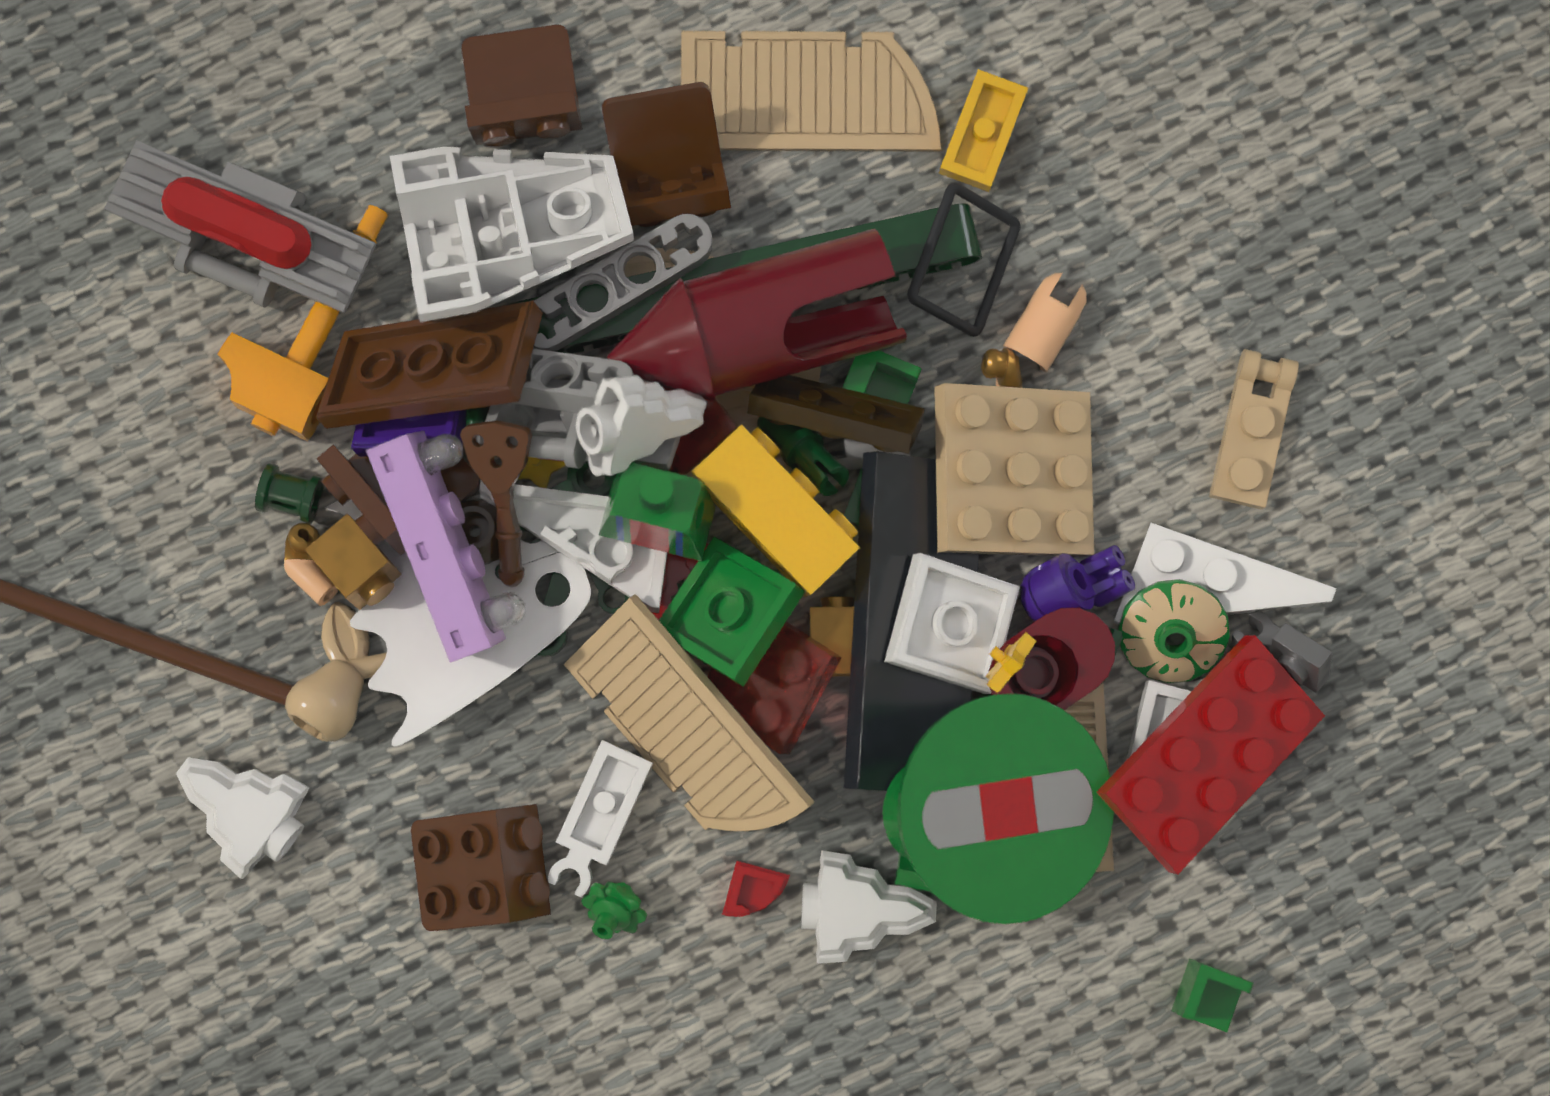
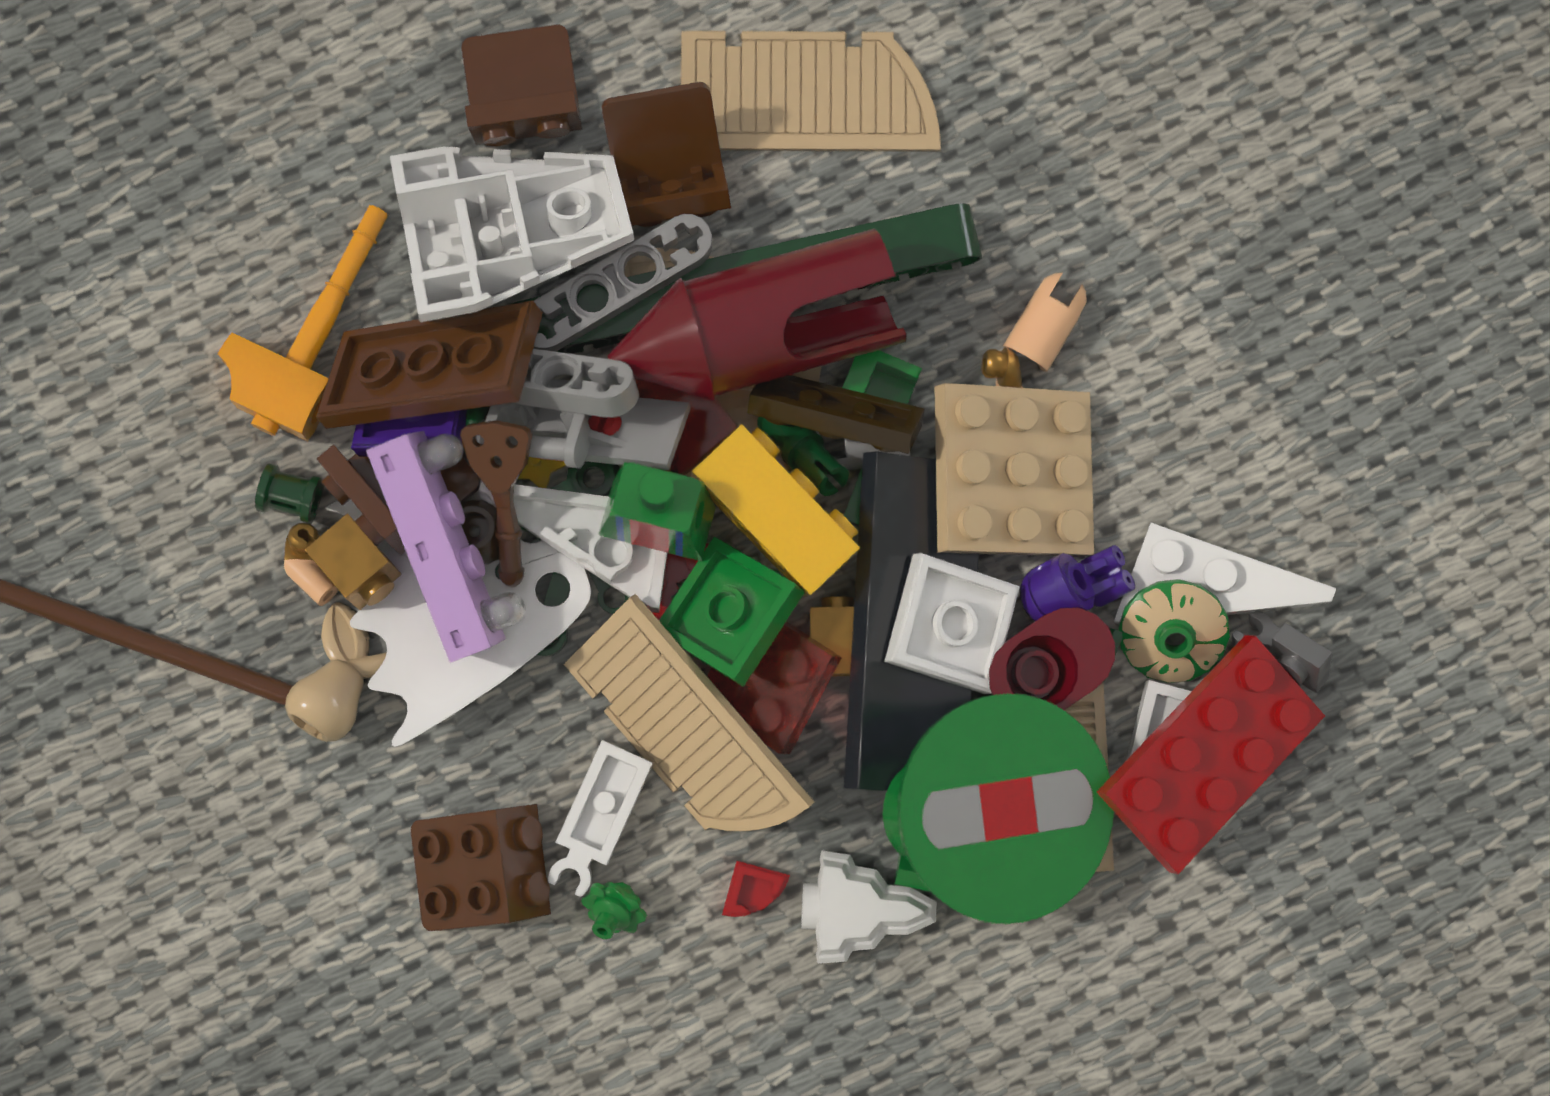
(244, 214): light grey piece -> none
(244, 811): white rock -> none
(633, 421): white rock -> none
(931, 242): black piece -> none
(983, 130): yellow plate -> none
(1008, 661): yellow piece -> none
(1209, 995): green panel -> none
(1253, 431): tan plate -> none

